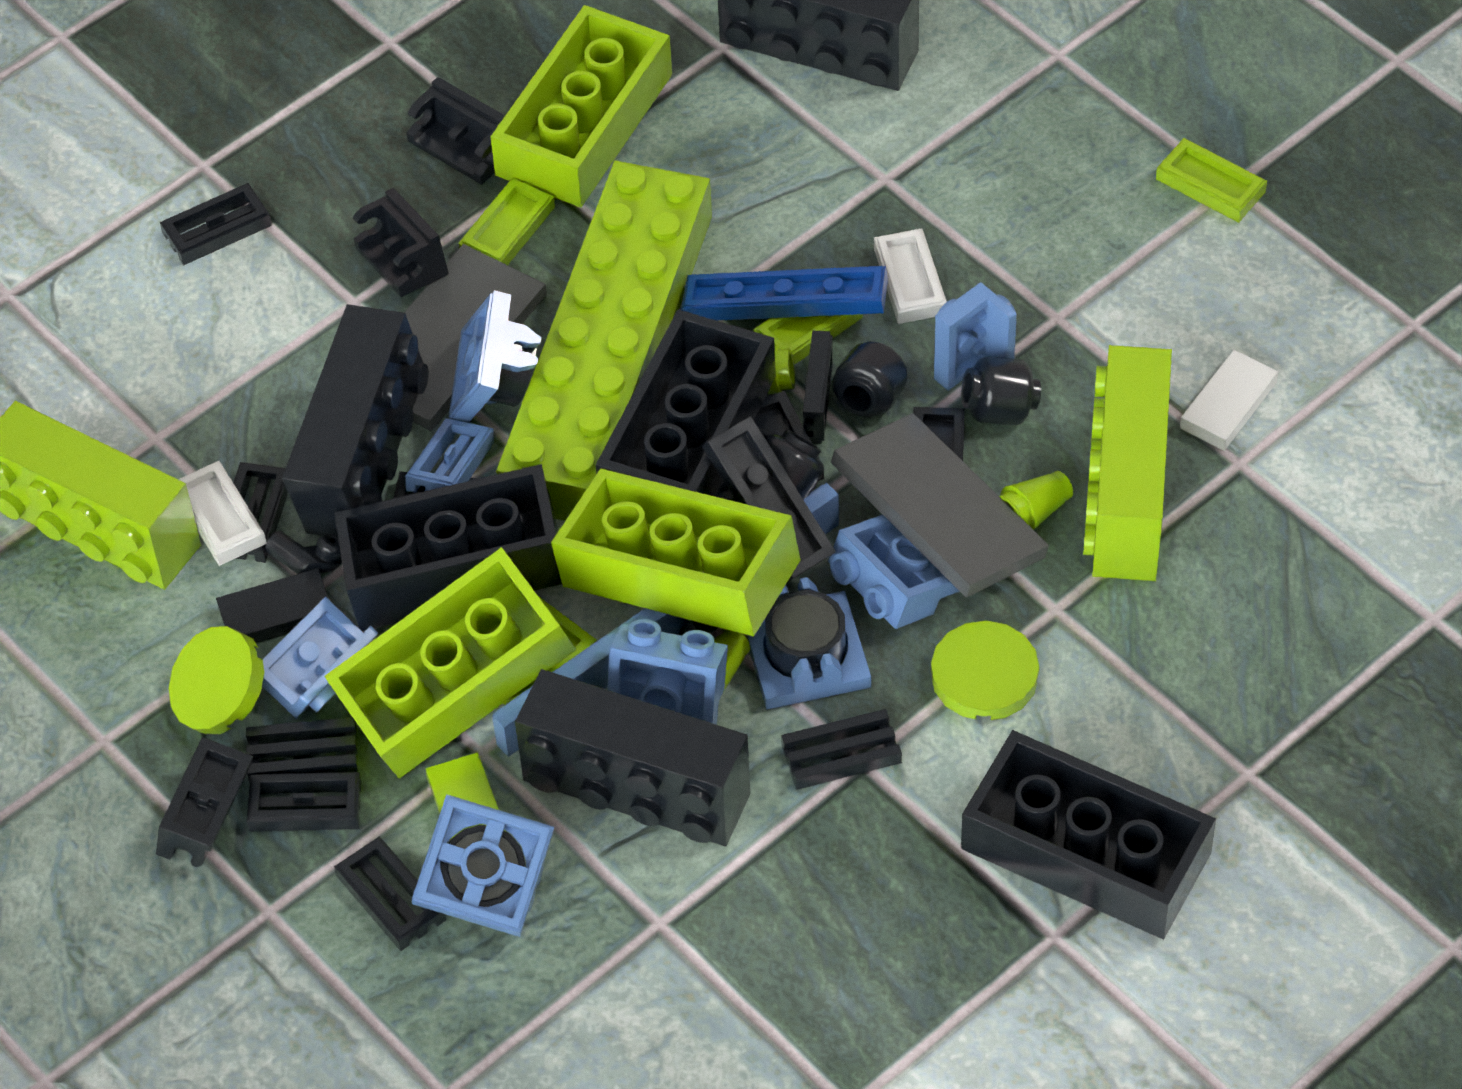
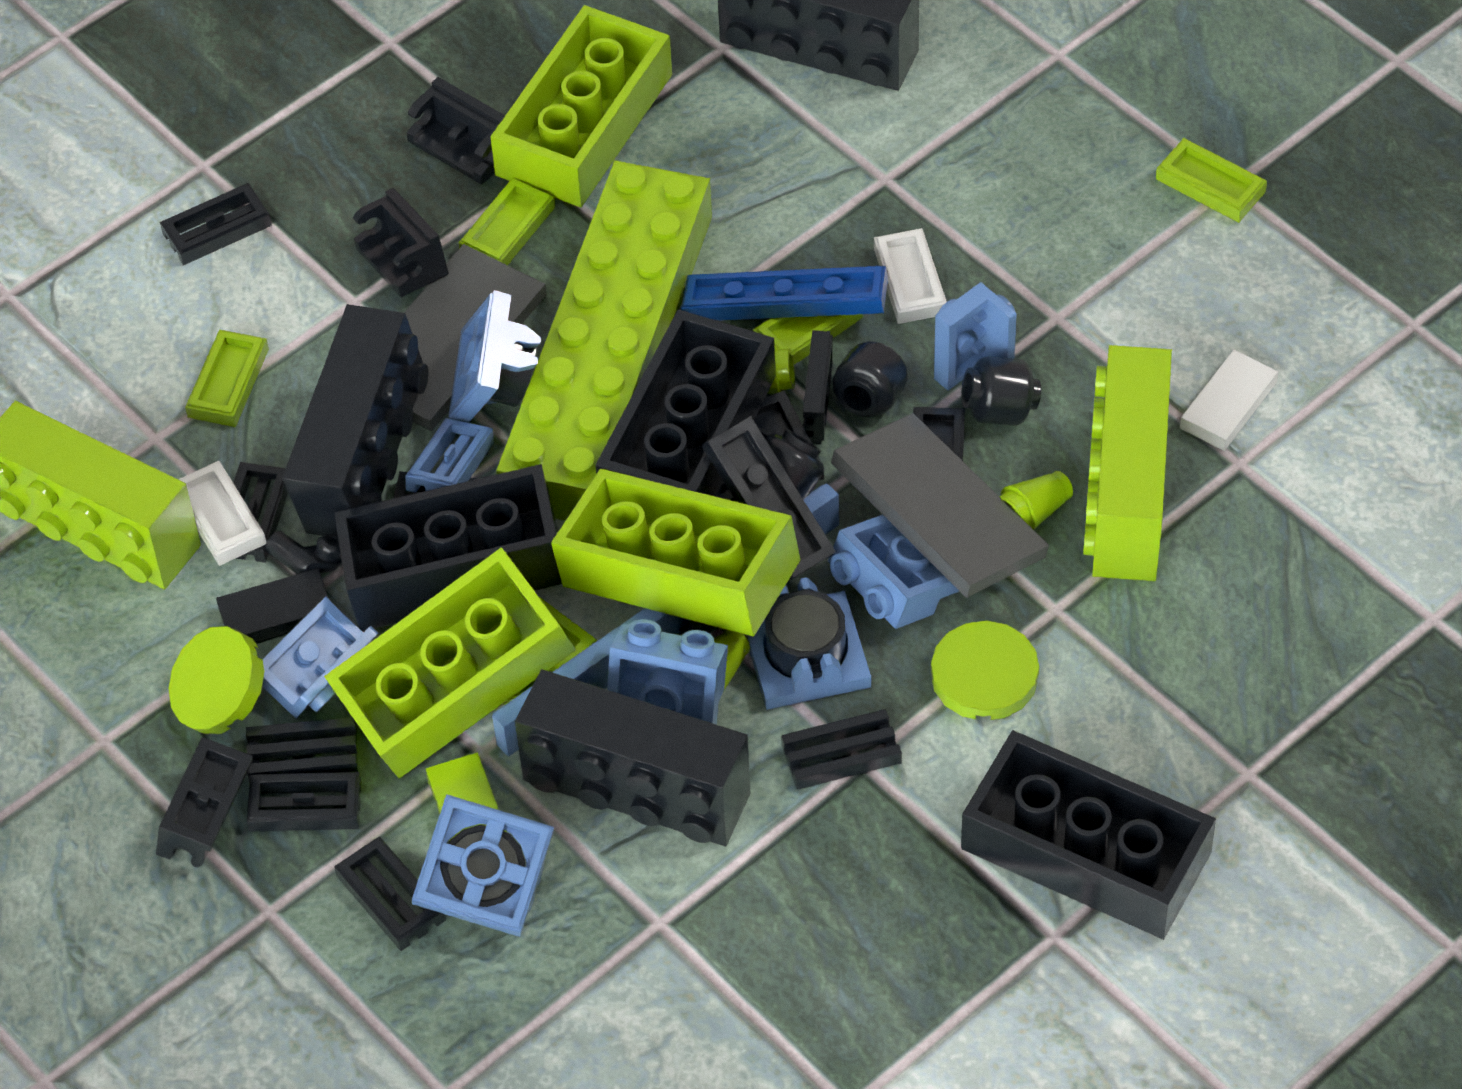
(227, 378): none -> lime tile

